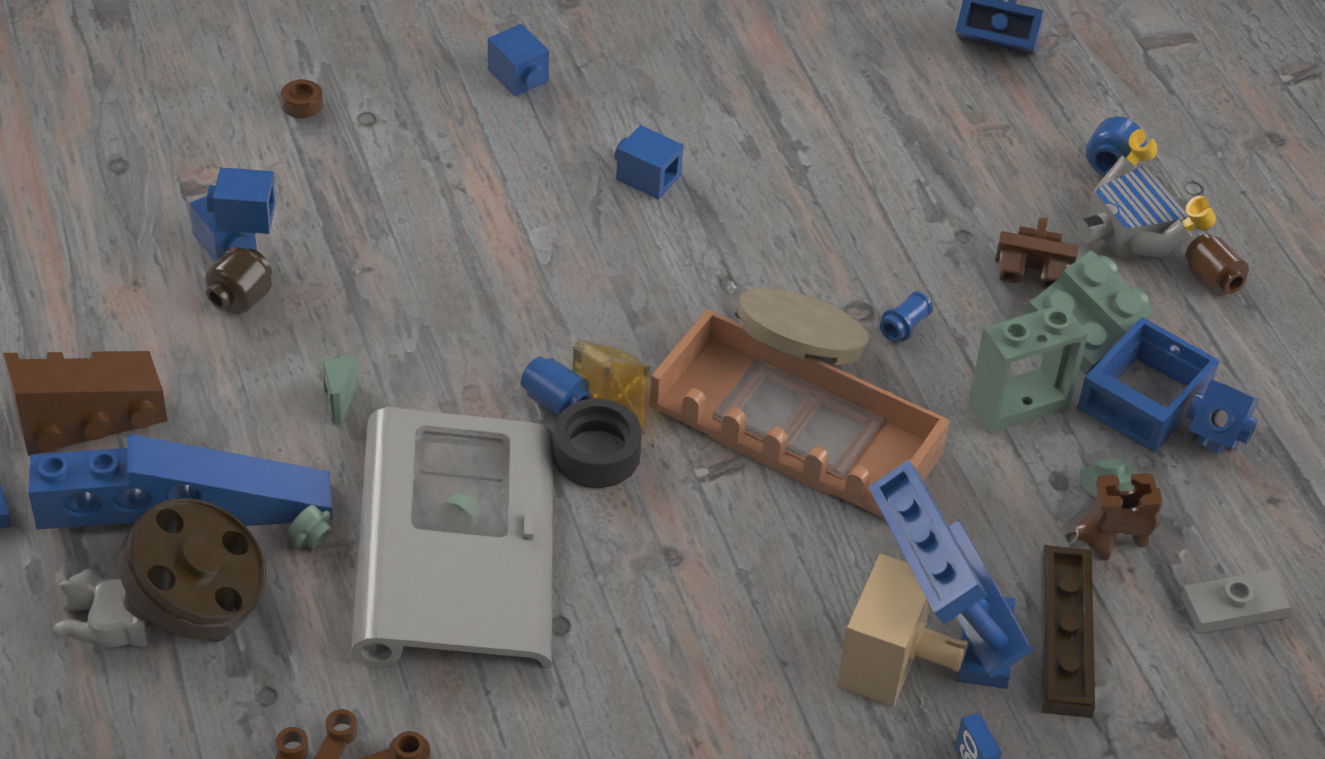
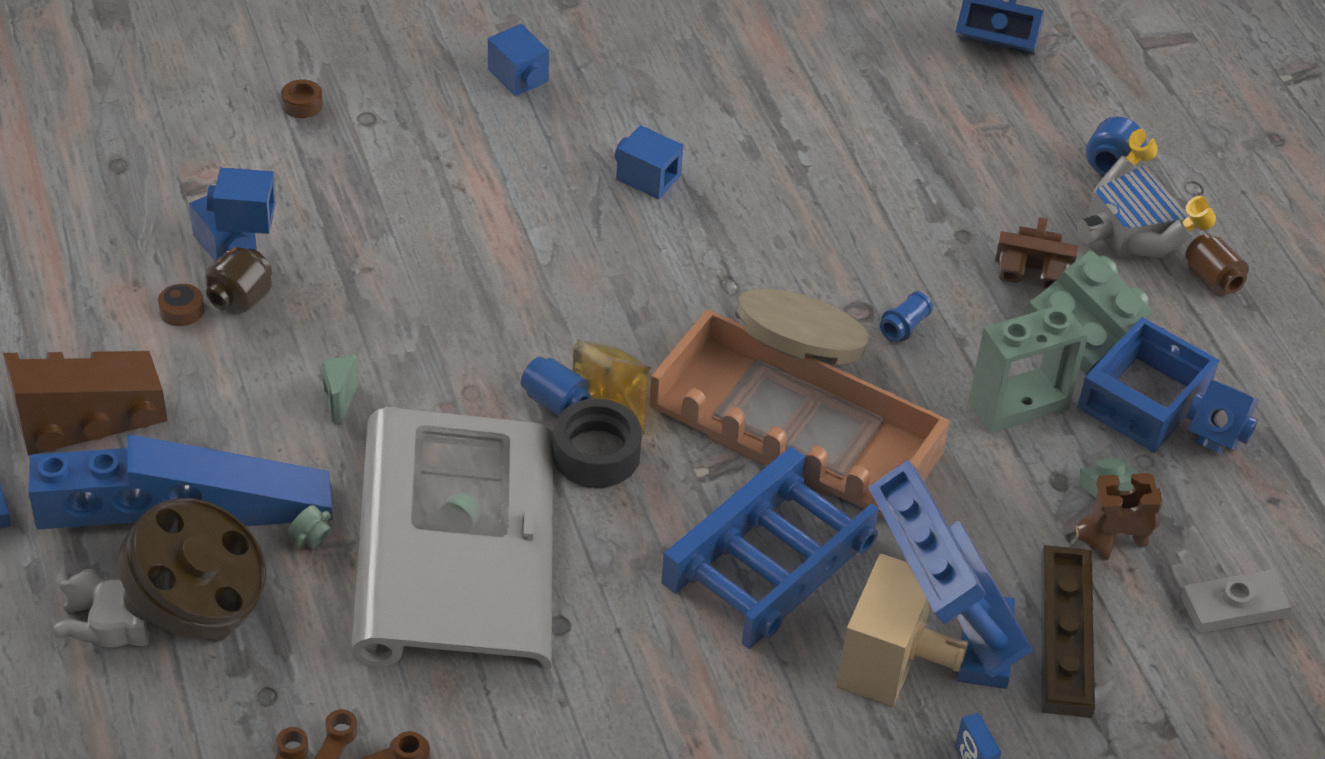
(181, 304): none -> reddish brown tile
(753, 507): none -> blue fence

